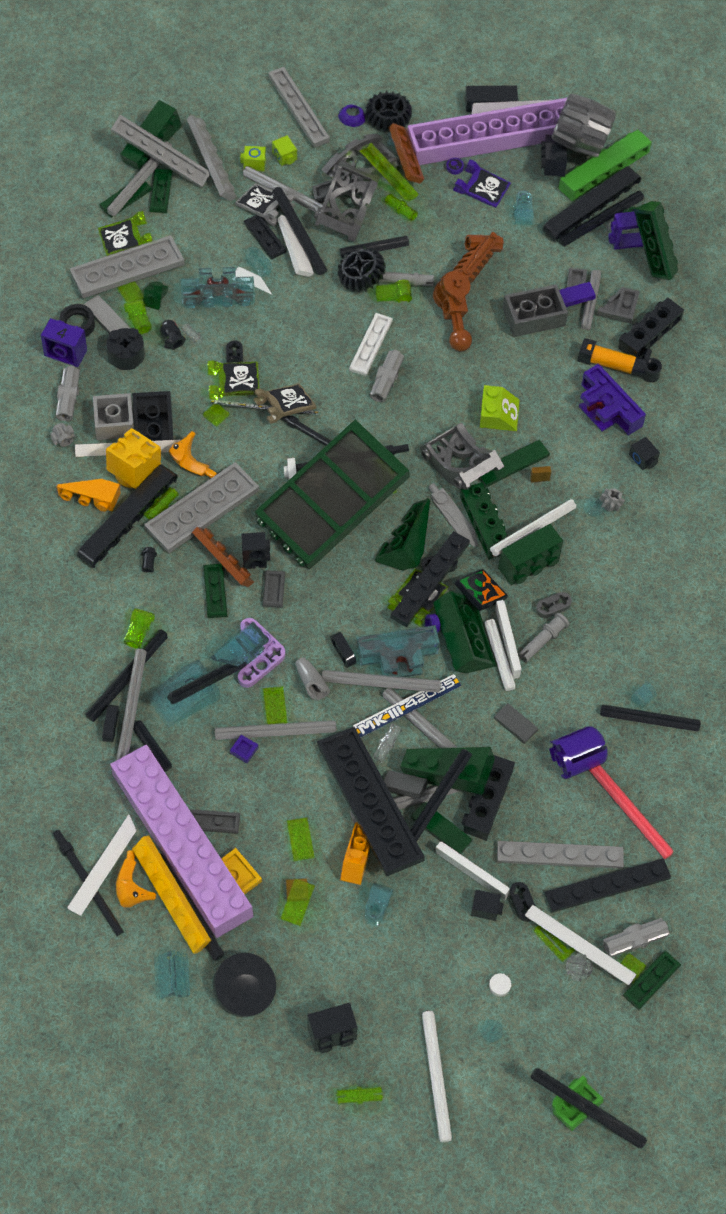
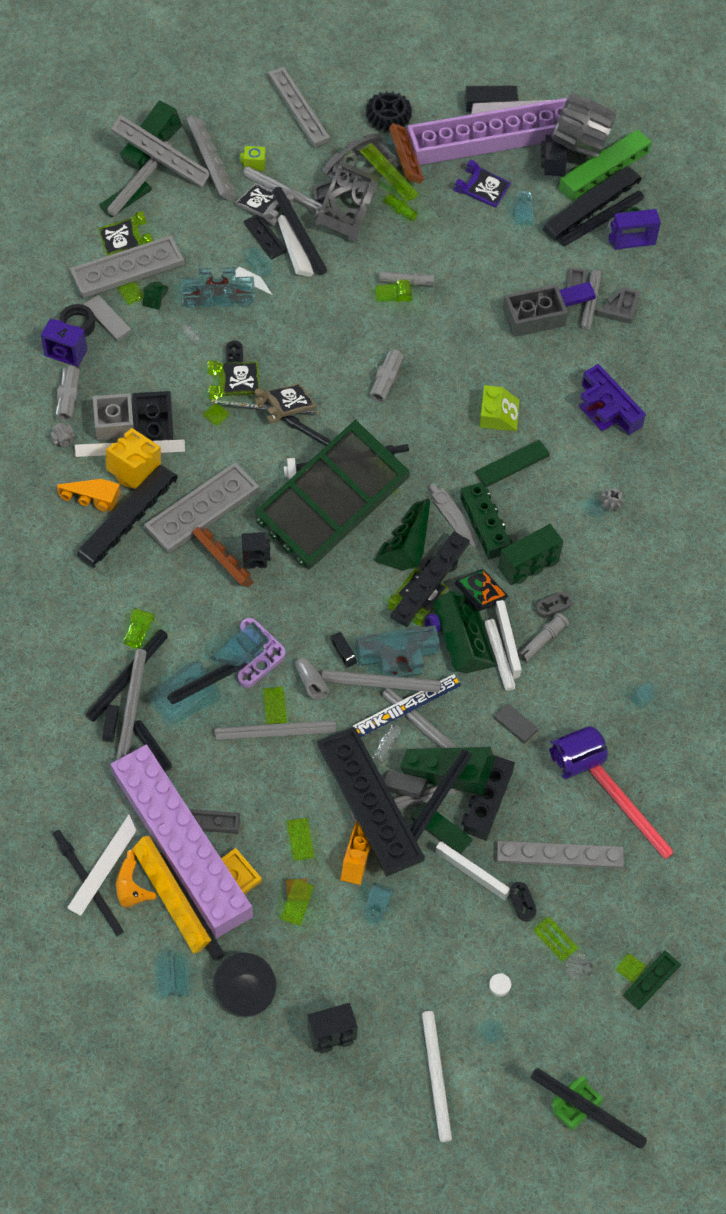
(125, 348): black brick -> none
(138, 315): clear neon green piece -> none
(148, 559): black pin -> none
(161, 190): dark green tile -> none
(161, 503): clear neon green pin -> none
(172, 334): black animal -> none
(182, 456): light orange animal -> none
(215, 591): dark green tile -> none
(244, 749): dark purple plate -> none
(274, 589): dark grey tile -> none
(284, 150): lime brick -> none
(352, 121): dark purple piece -> none
(359, 1095): clear neon green pin -> none
(361, 269): black gear -> none
(370, 344): white tile -> none
(381, 245): black axle -> none
(455, 166): dark purple tile -> none
(455, 285): dark orange piece -> none
(460, 477): flat silver fence -> none
(486, 905): black brick -> none
(534, 526): white axle -> none
(540, 474): pearl gold tile -> none
(580, 945): white sticker -> none
(607, 885): black plate -> none
(635, 937): light grey piece -> none
(643, 367): piece -> none
(644, 453): black brick -> none
(650, 717): black axle -> none
(651, 328): black brick -> none
(656, 240): dark green slope -> none

